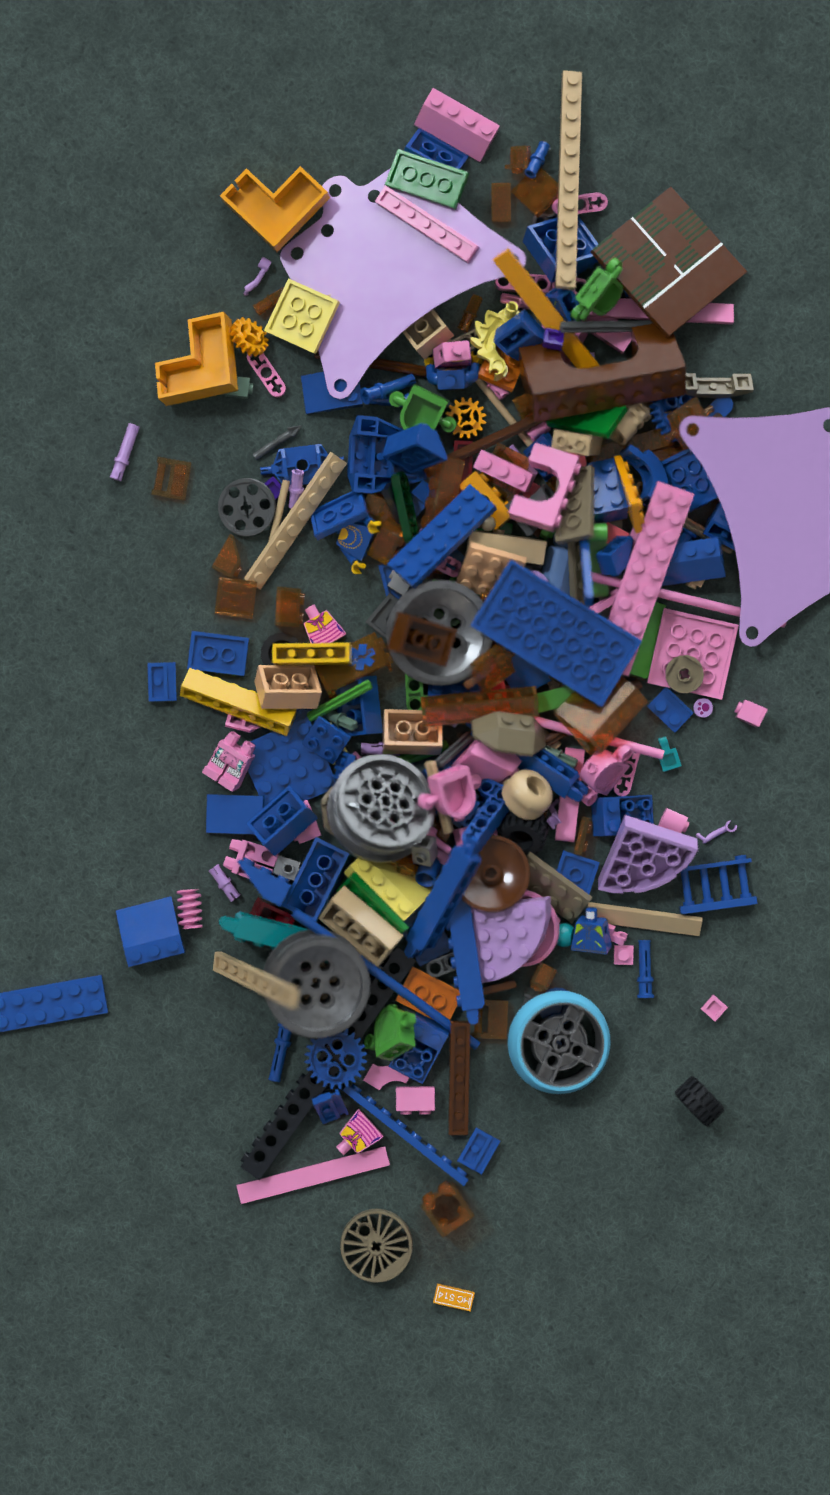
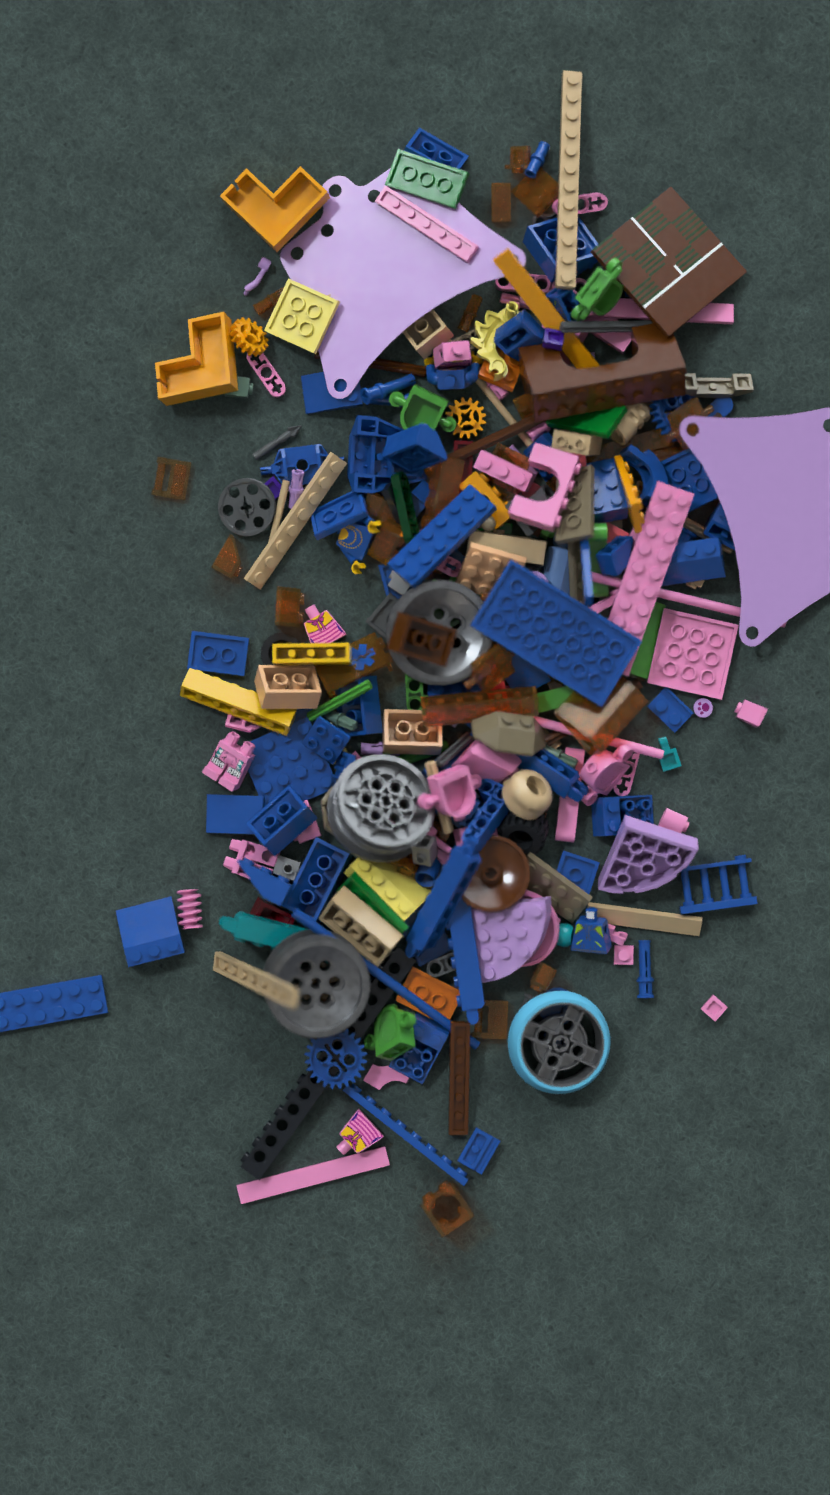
(124, 452): lavender pin -> none
(162, 681): blue plate -> none
(224, 883): lavender pin -> none
(235, 597): clear orange plate -> none
(282, 1042): blue pin -> none
(329, 1106): blue plate -> none
(393, 1268): dark tan piece -> none
(415, 1099): bright pink brick -> none
(453, 1297): light orange tile -> none
(456, 125): bright pink slope -> none
(499, 987): reddish brown tile -> none
(553, 819): lavender piece -> none
(581, 844): clear orange plate -> none
(687, 684): dark tan plate -> none
(699, 1101): black tyre -> none
(715, 833): lavender piece -> none

